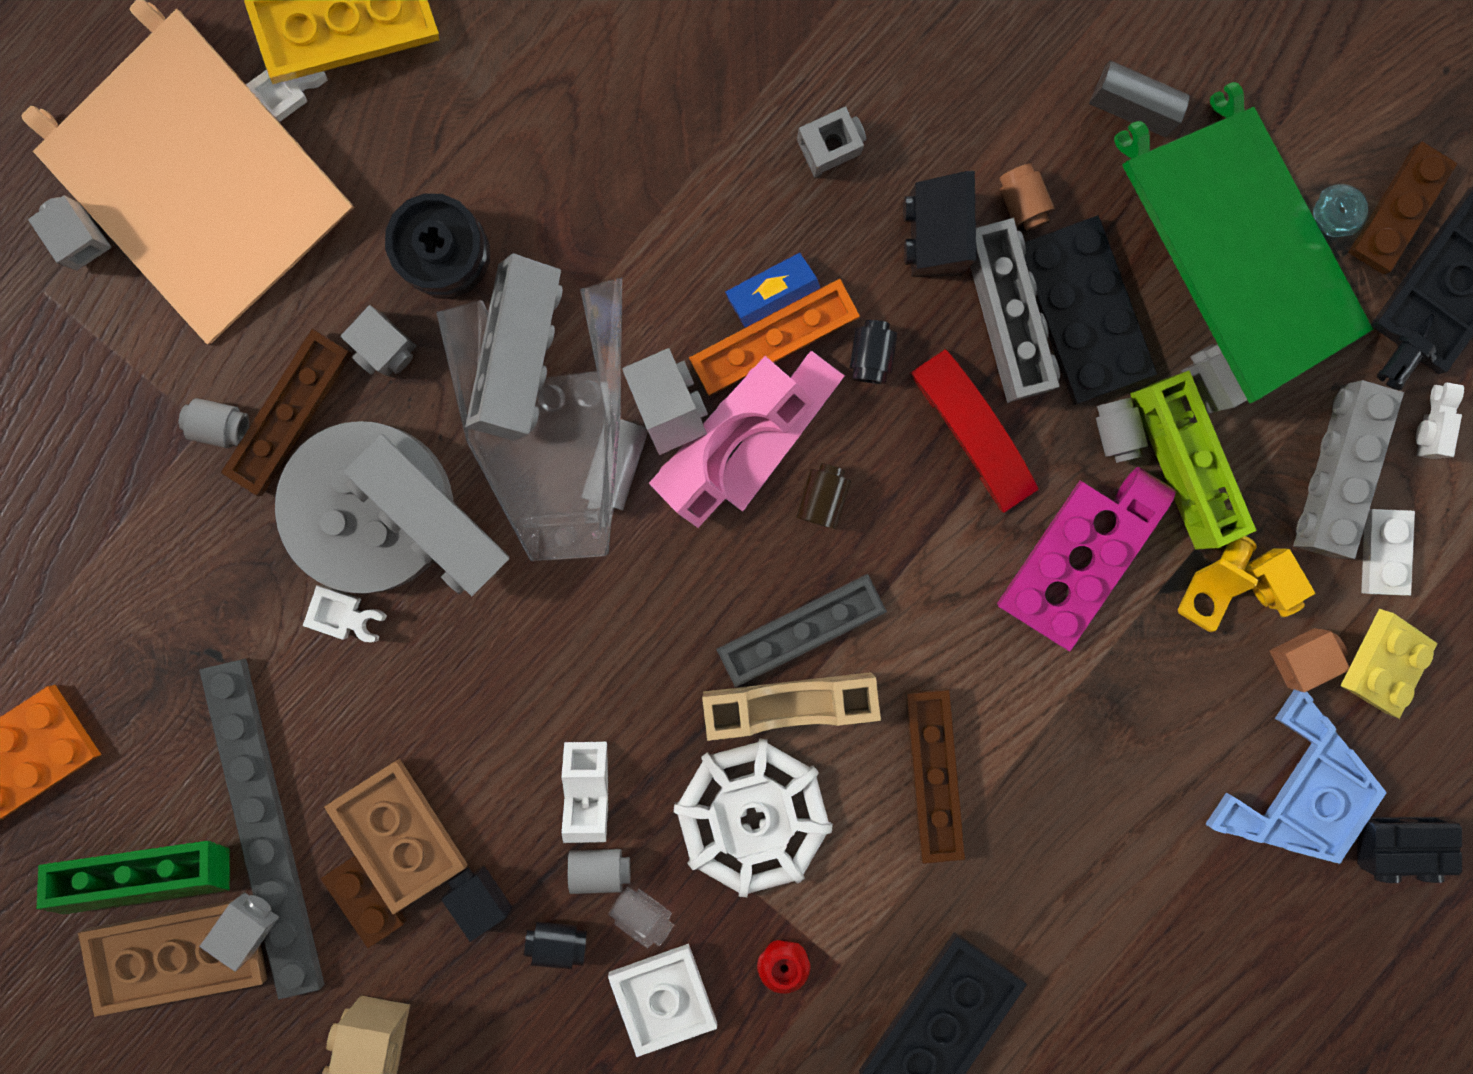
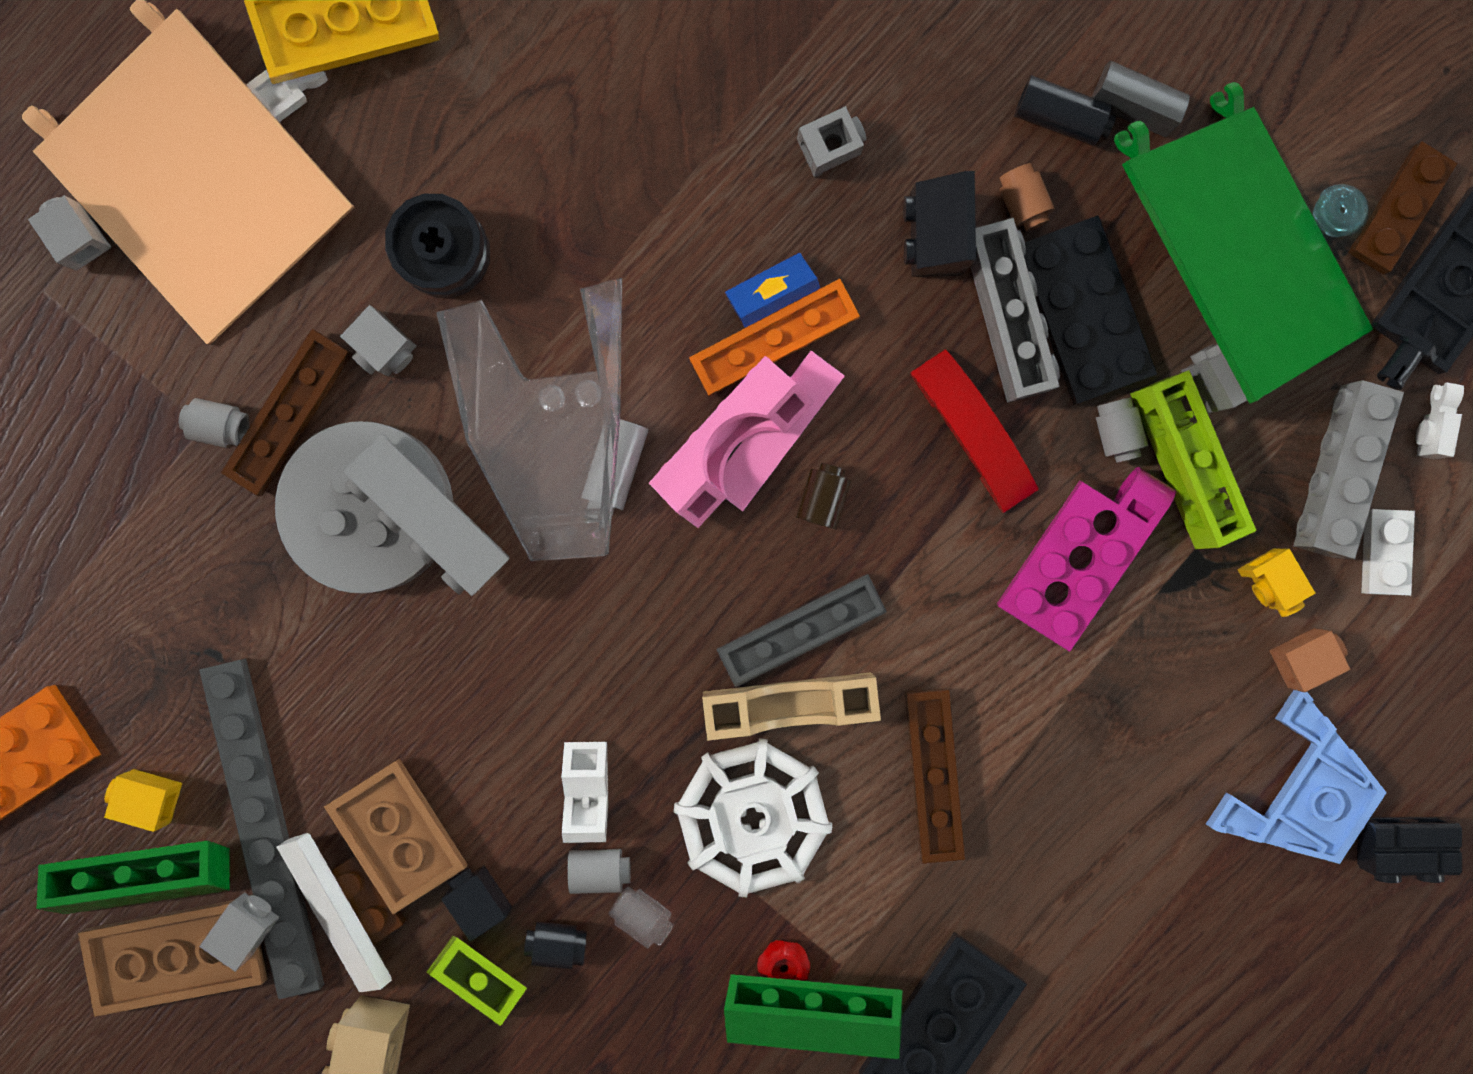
(142, 800): none -> yellow brick
(334, 913): none -> white tile
(338, 613): white plate -> none
(476, 980): none -> lime brick
(514, 348): light grey brick -> none
(662, 1000): white plate -> none
(664, 400): light grey brick -> none
(814, 1016): none -> green brick
(873, 352): black brick -> none
(1065, 111): none -> black brick
(1220, 582): yellow bracket -> none
(1389, 663): light yellow plate -> none

